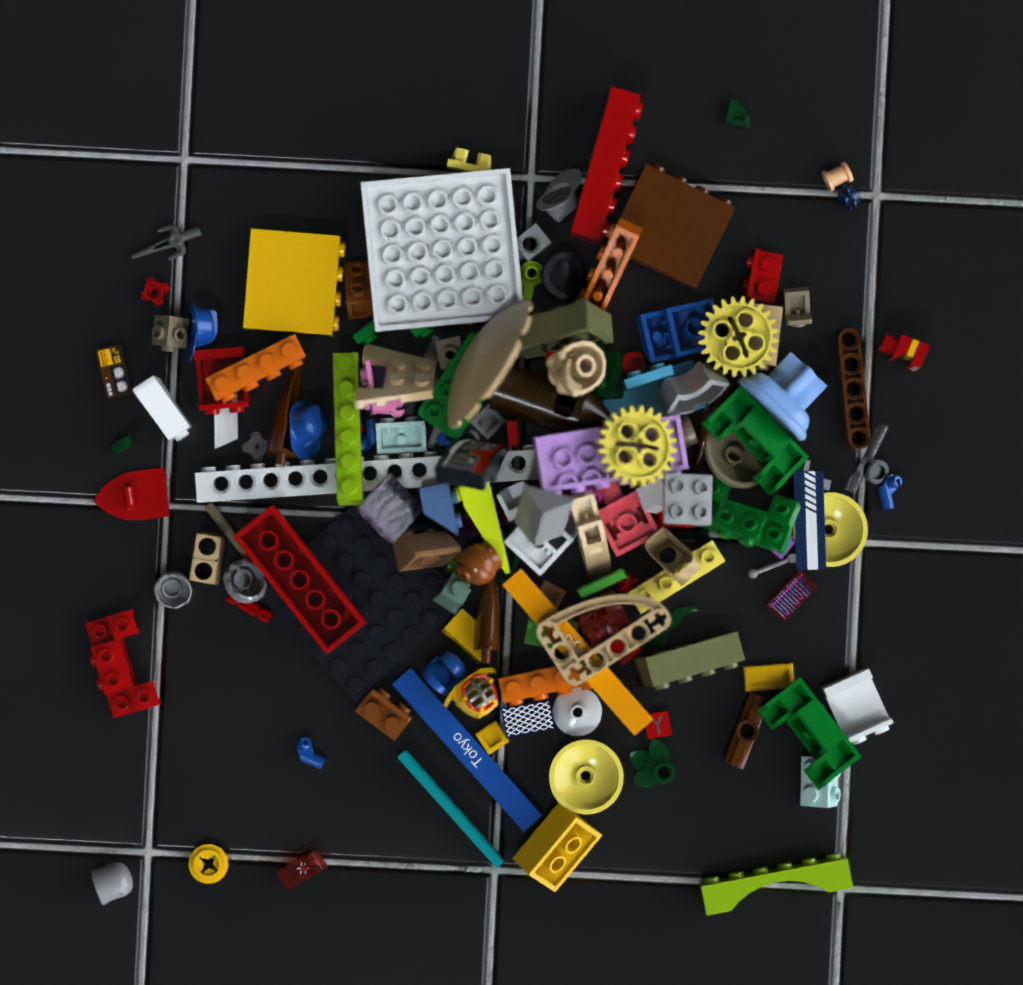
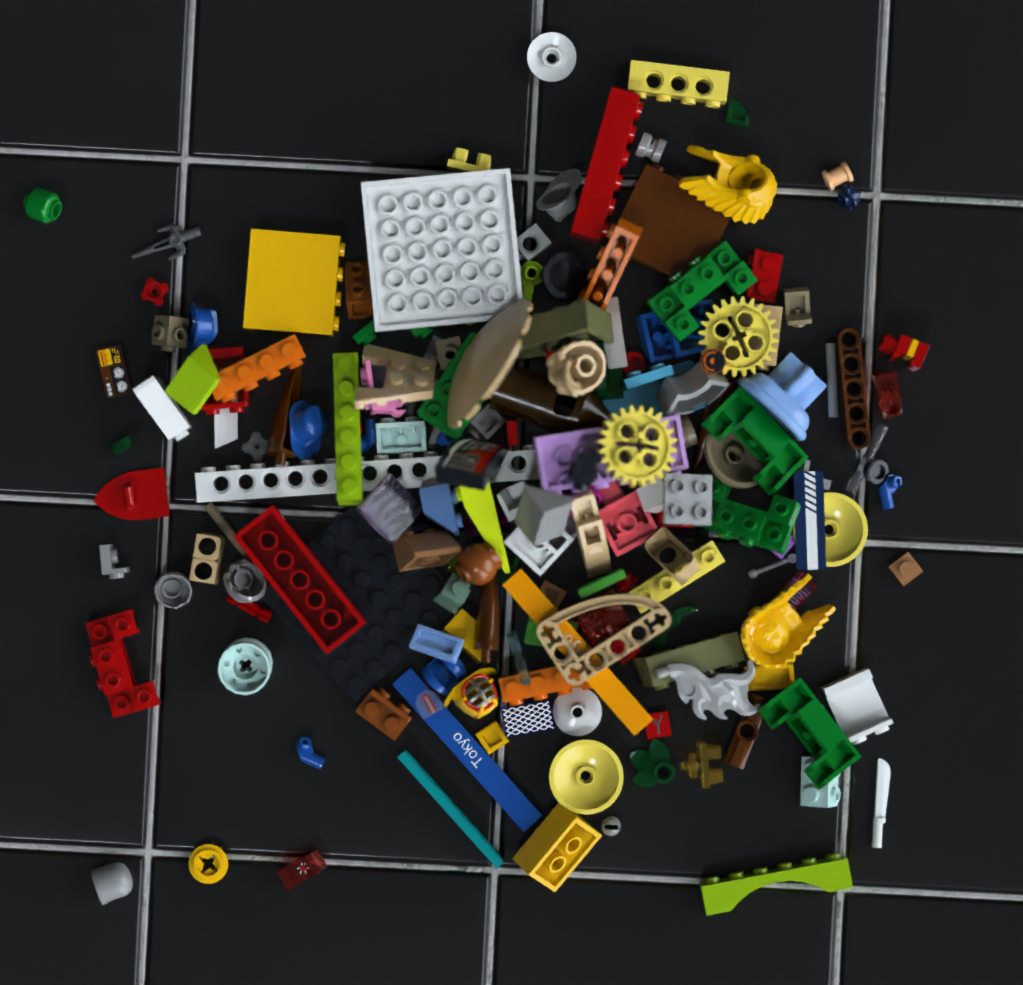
(42, 205): none -> green head
(109, 558): none -> light grey bracket
(194, 380): none -> lime slope
(245, 680): none -> light aqua wheel
(428, 703): none -> clear tile
(436, 643): none -> light blue tile
(519, 660): none -> clear light blue piece
(554, 44): none -> white dish
(582, 471): none -> black brick
(611, 820): none -> light grey hinge
(615, 351): none -> white sticker
(651, 148): none -> light grey wheel
(666, 73): none -> light yellow brick
(695, 283): none -> green bracket
(706, 753): none -> clear yellow hips
(712, 361): none -> black tile
(713, 693): none -> light grey piece
(740, 186): none -> yellow piece
(777, 633): none -> yellow piece
(831, 380): none -> light grey bar
(881, 797): none -> white piece
(887, 393): none -> clear red leg
(905, 568): none -> medium nougat plate

